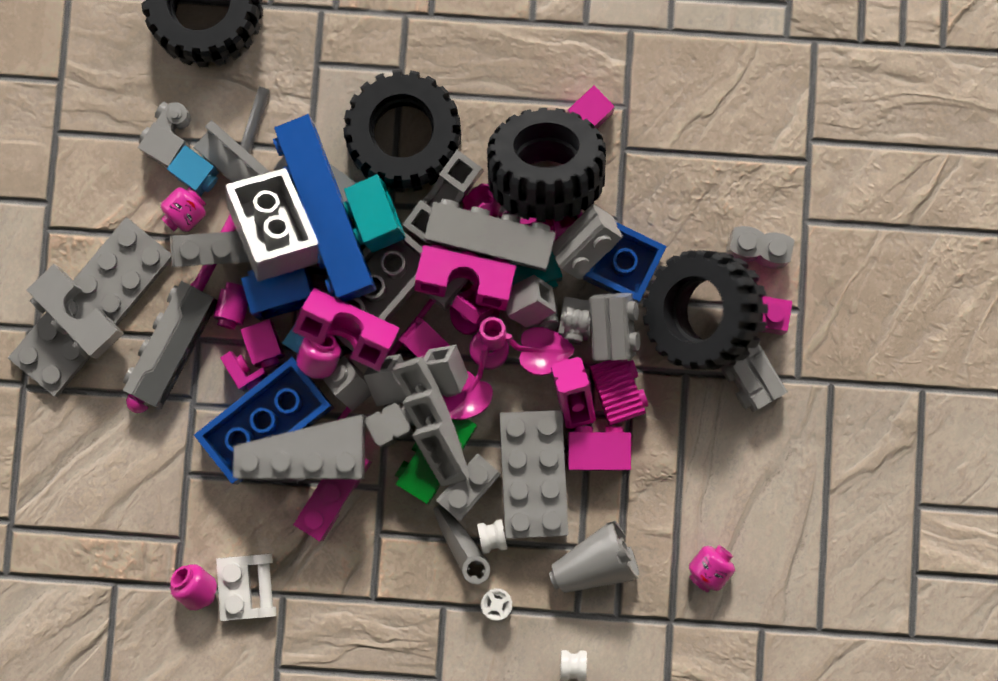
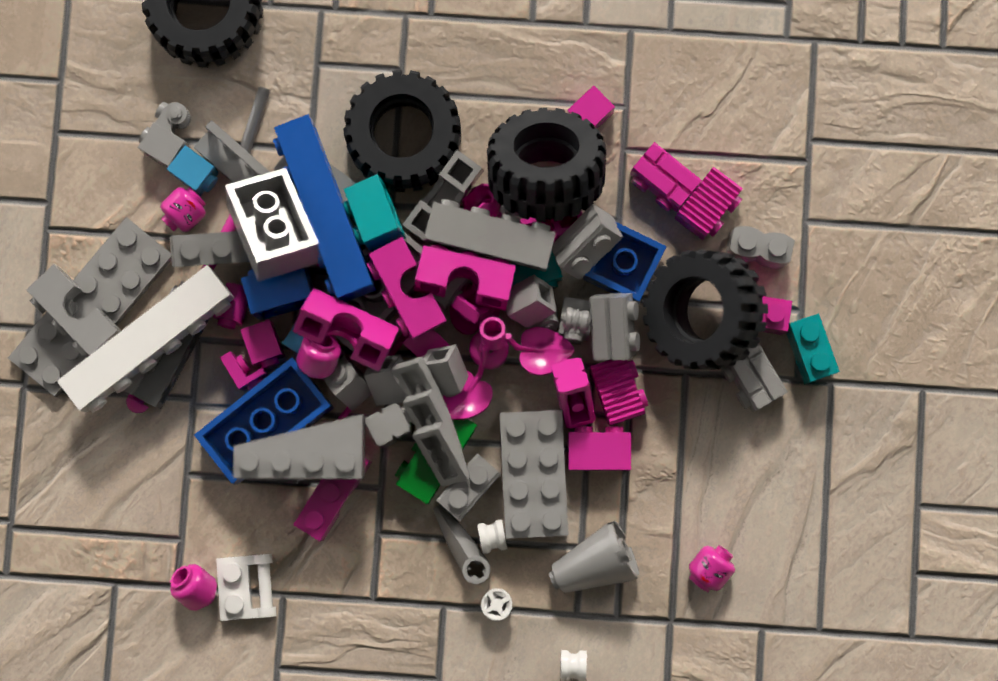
(146, 340): none -> white brick
(390, 266): none -> dark pink arch
(664, 178): none -> dark pink brick
(708, 204): none -> dark pink brick
(811, 349): none -> teal brick

